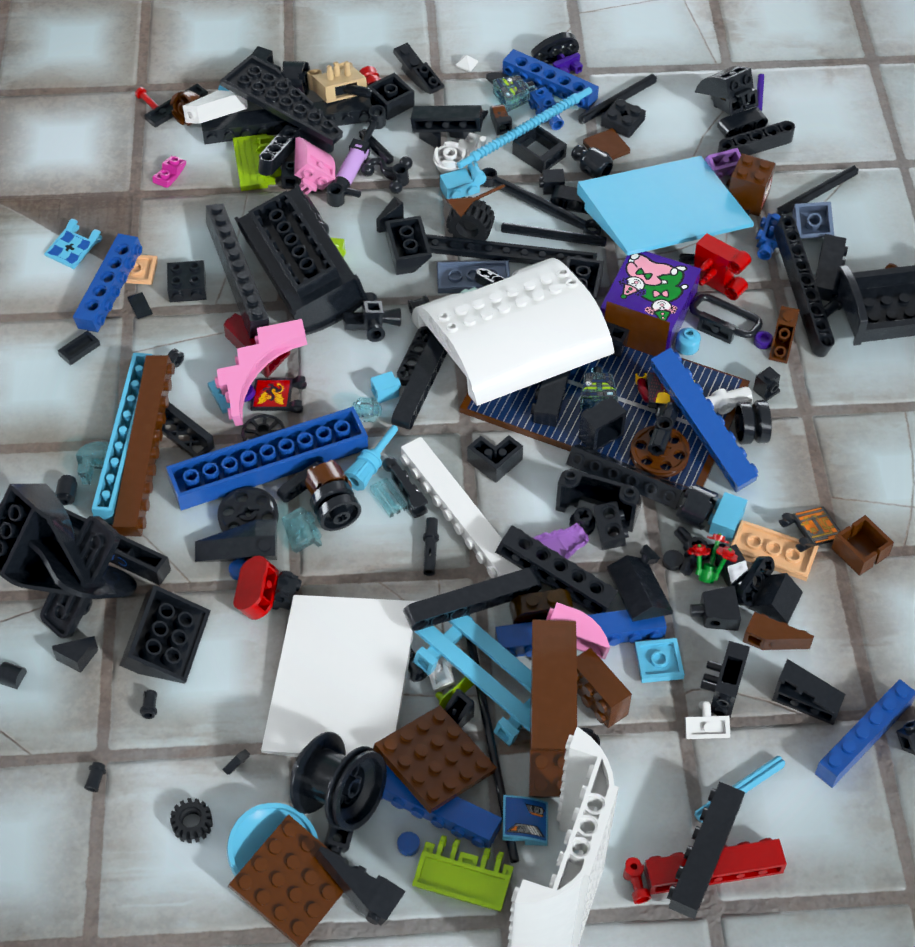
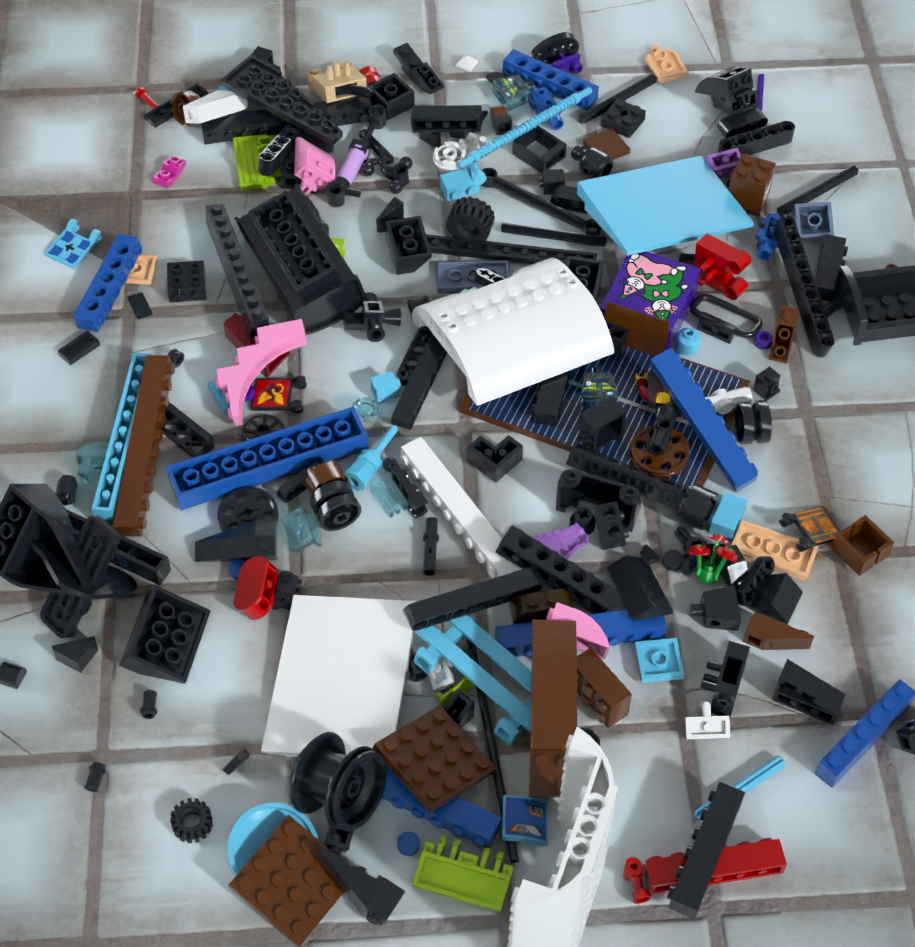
(297, 73): black brick -> none
(461, 205): reddish brown piece -> none
(665, 64): none -> light nougat tile

